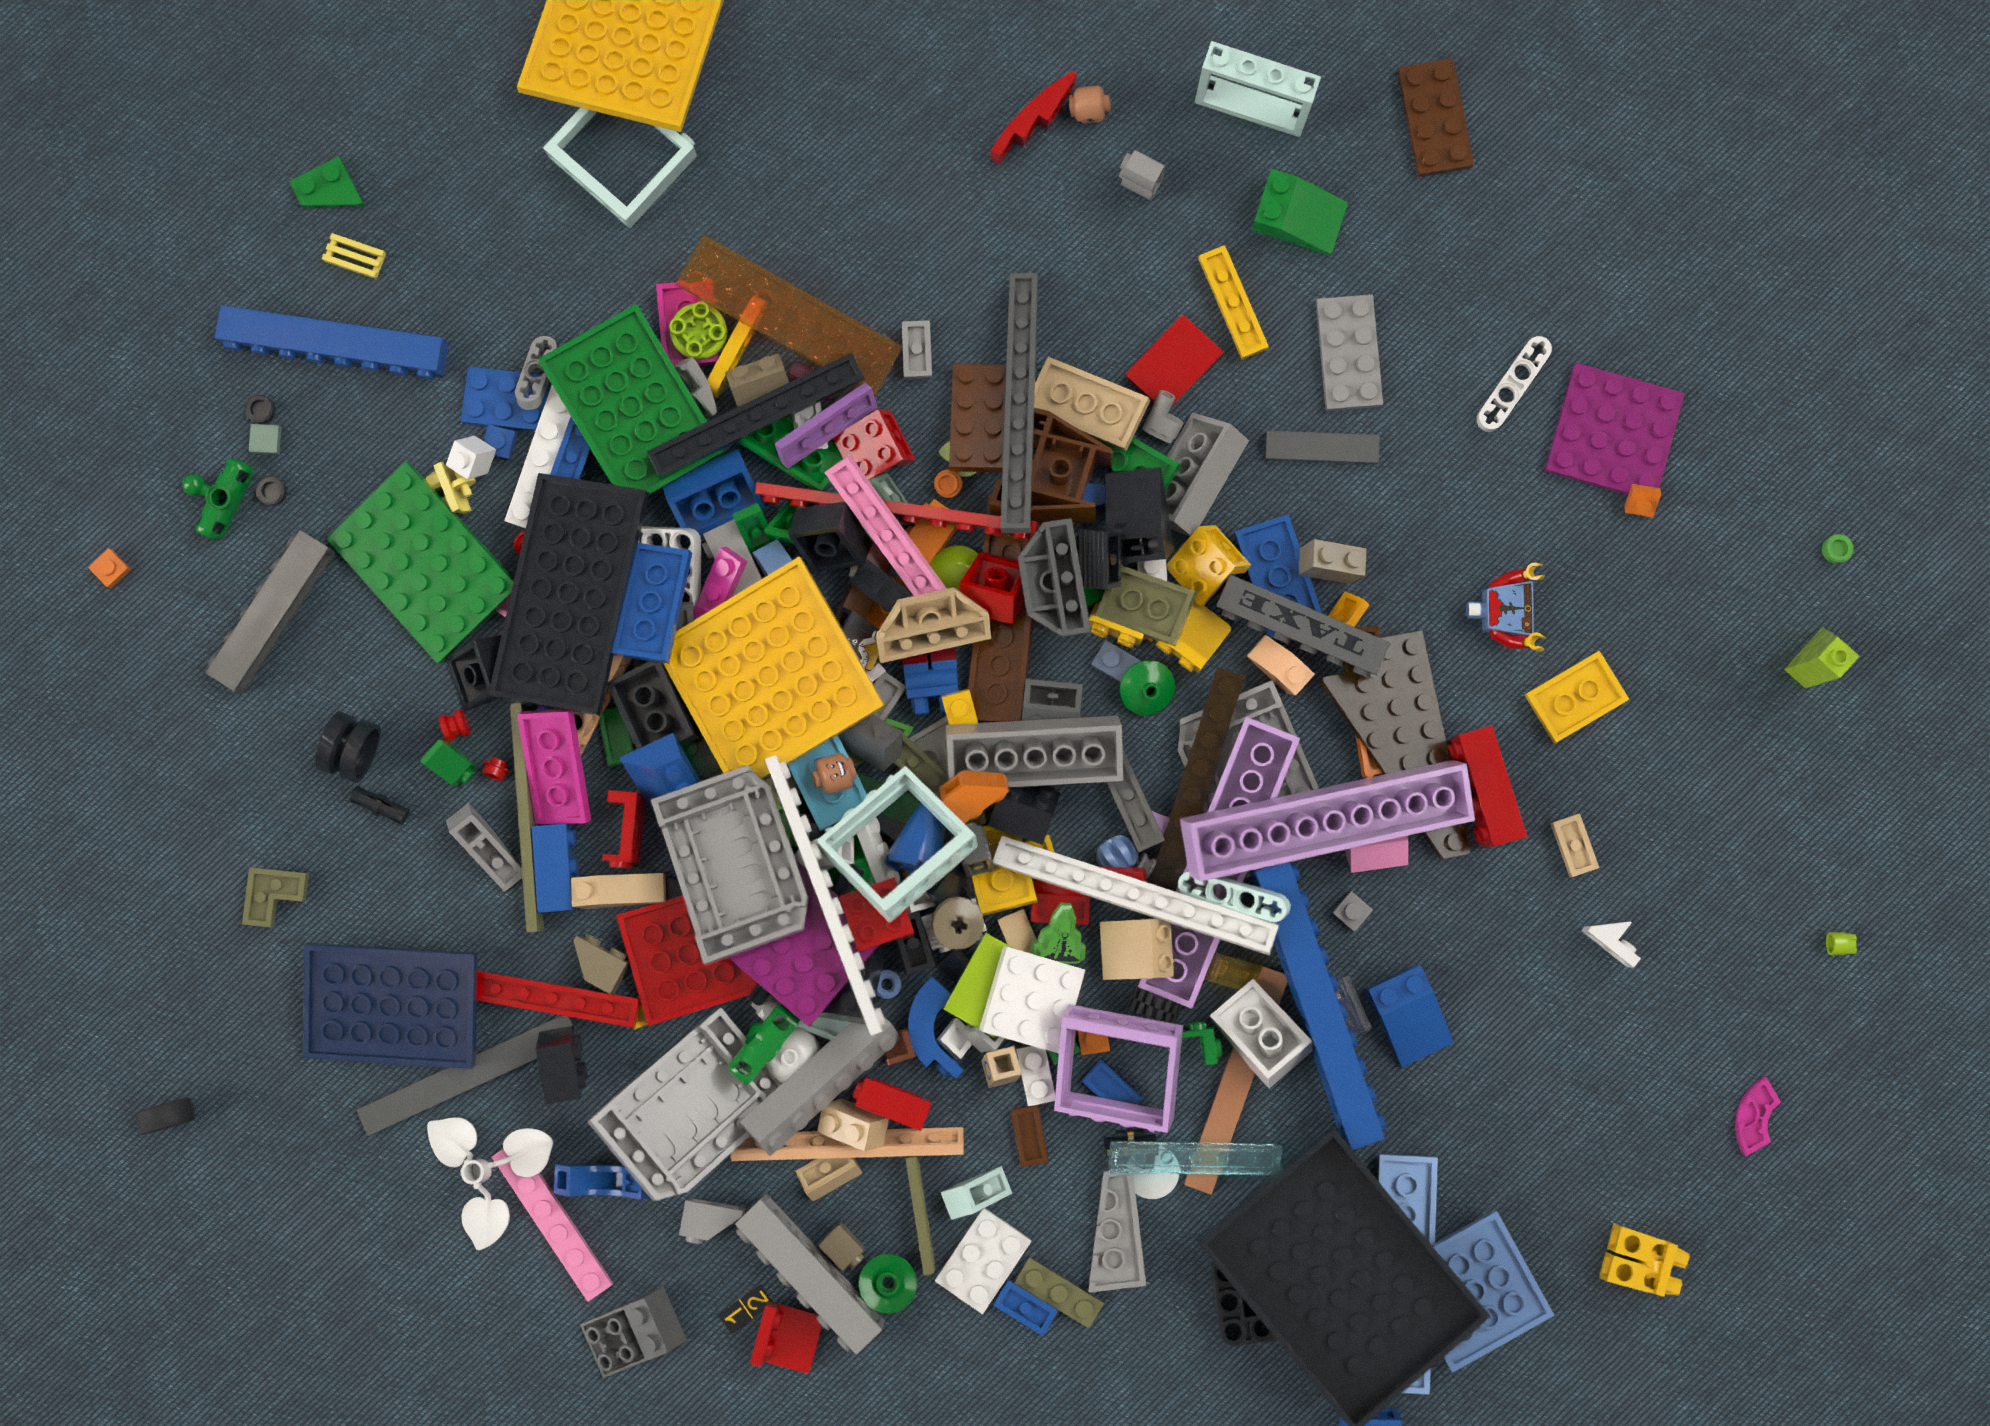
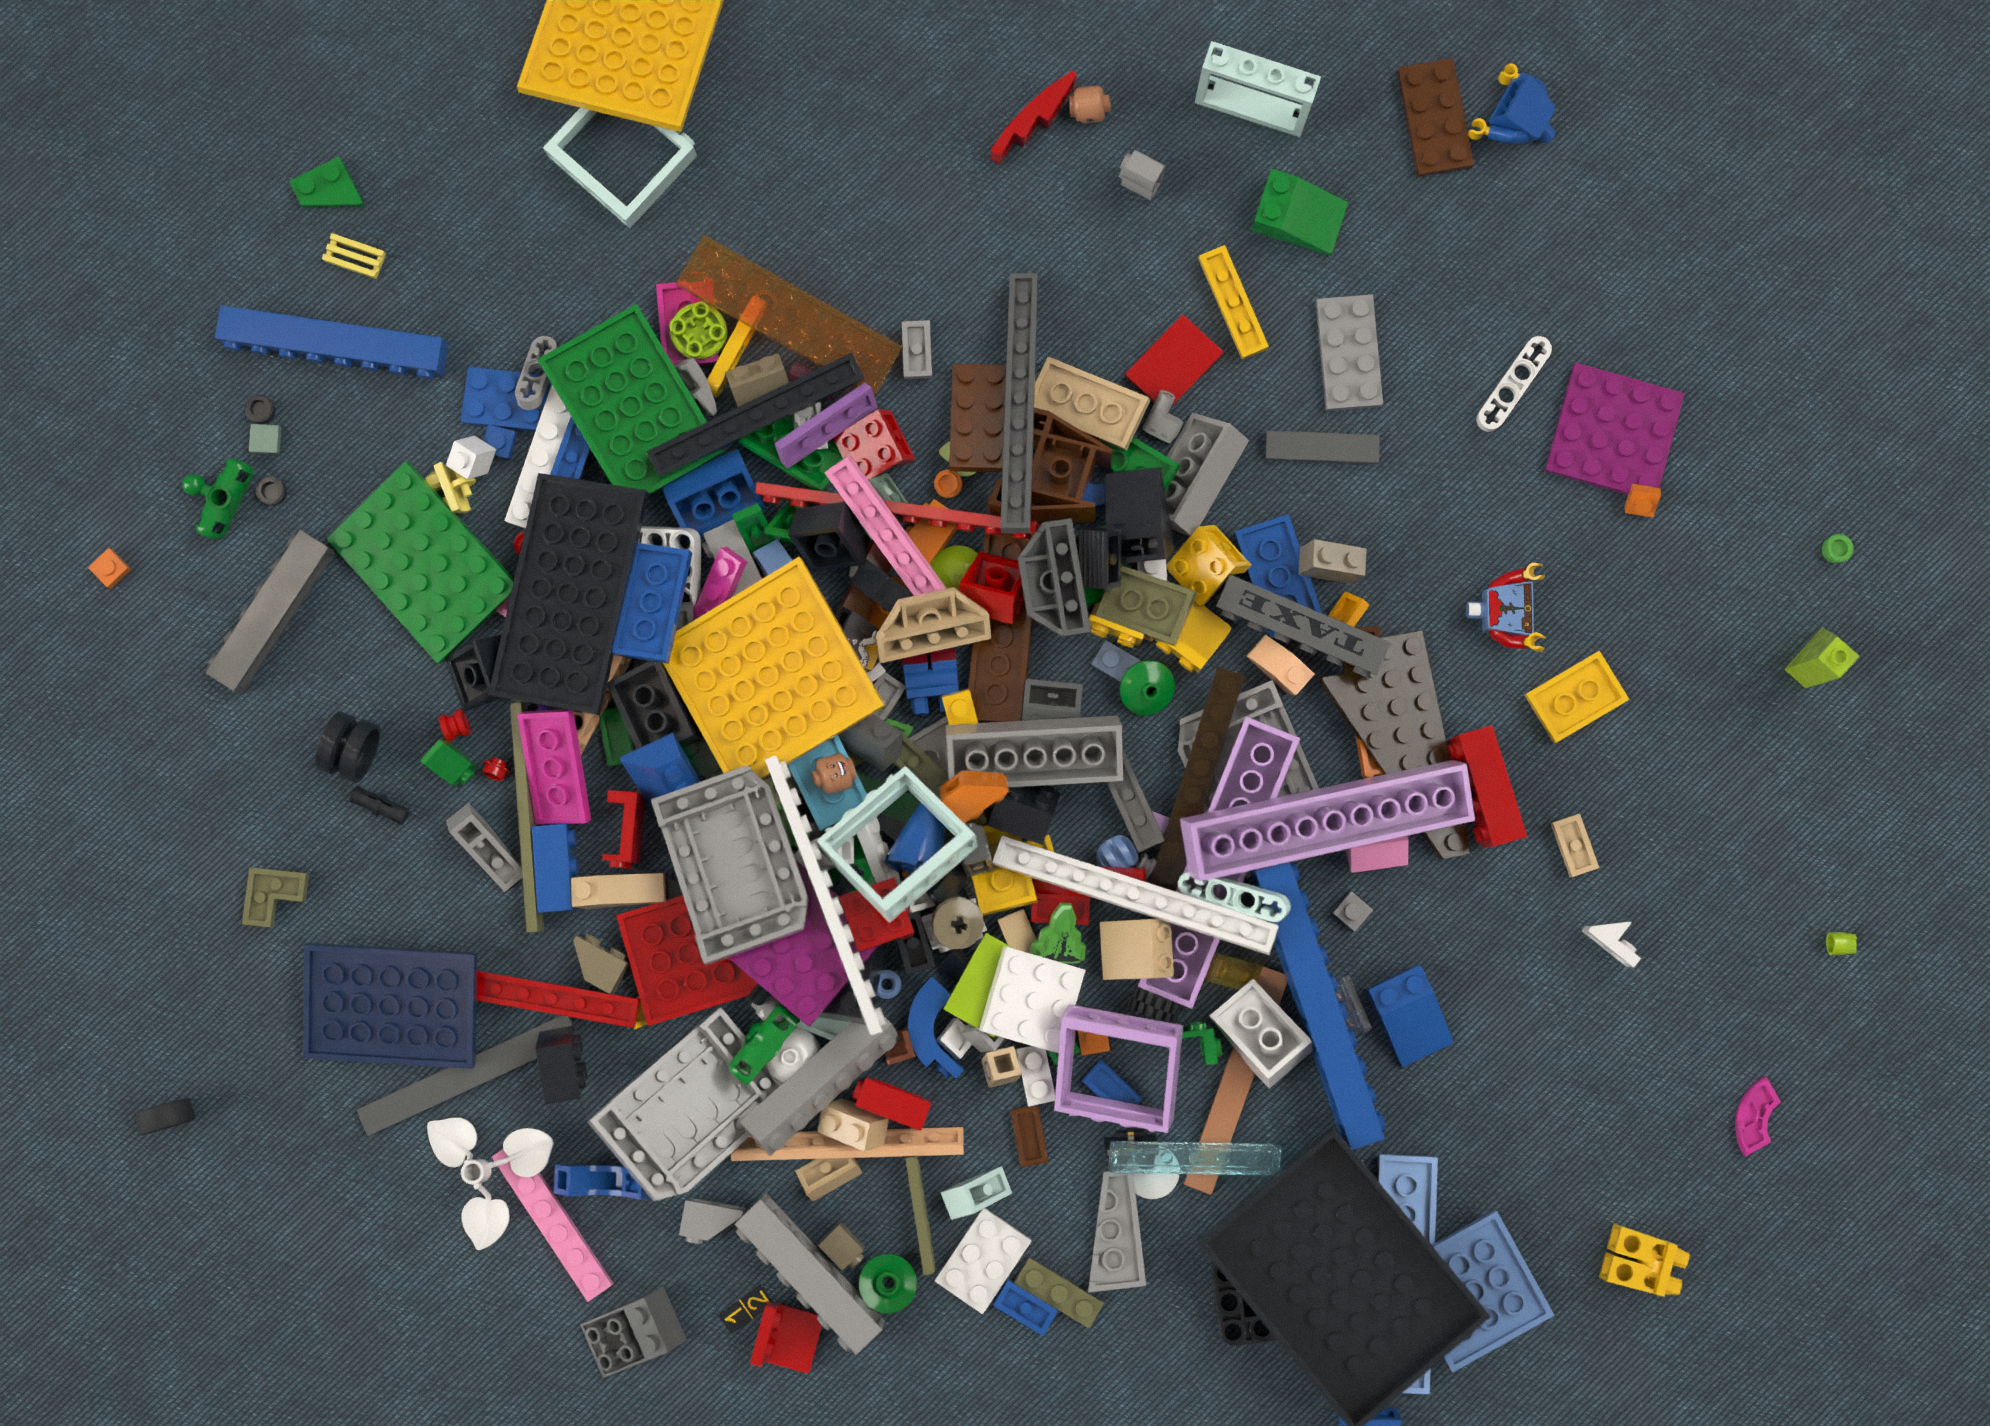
(1521, 112): none -> blue torso

